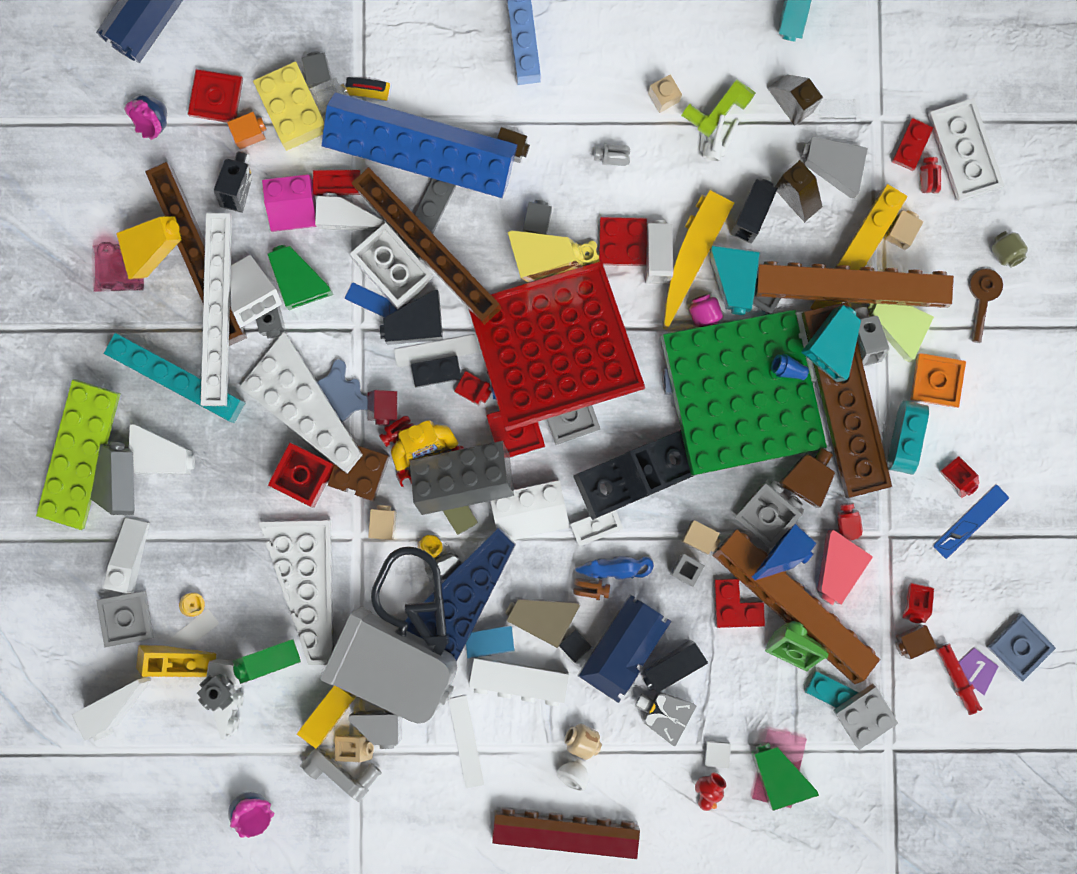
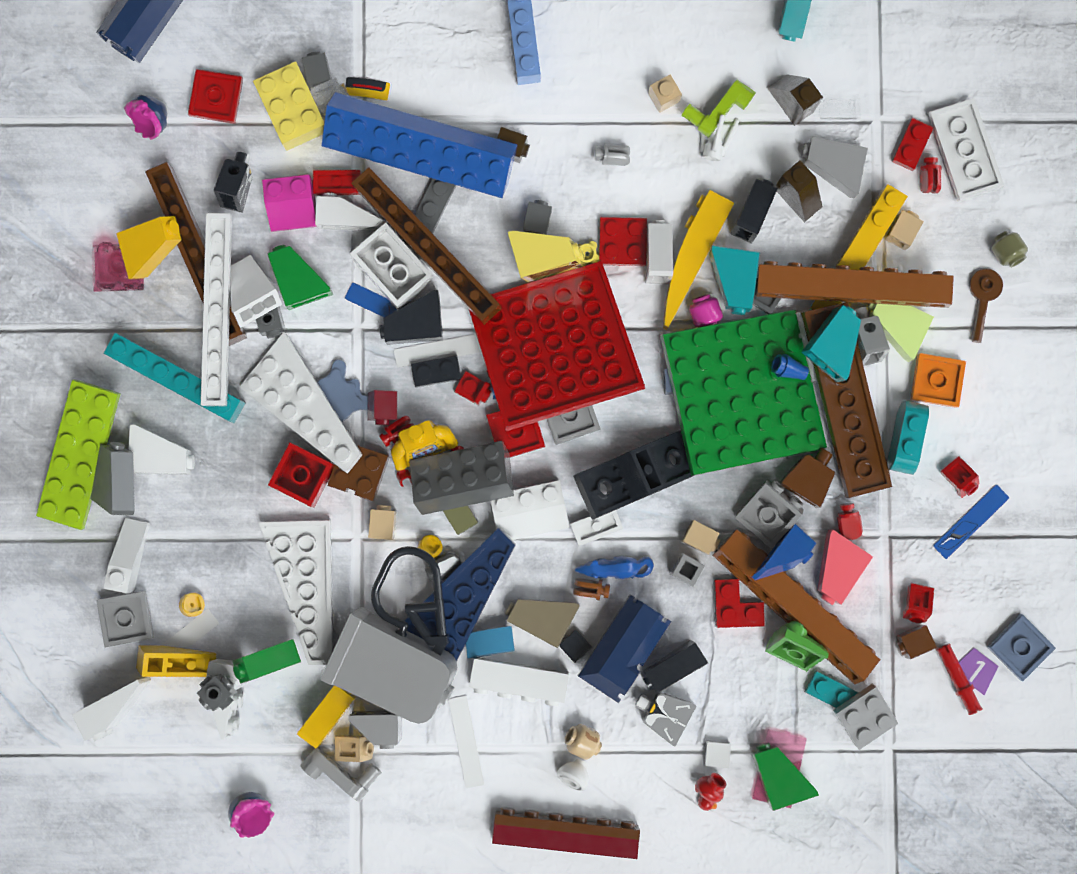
(247, 130): orange brick -> none

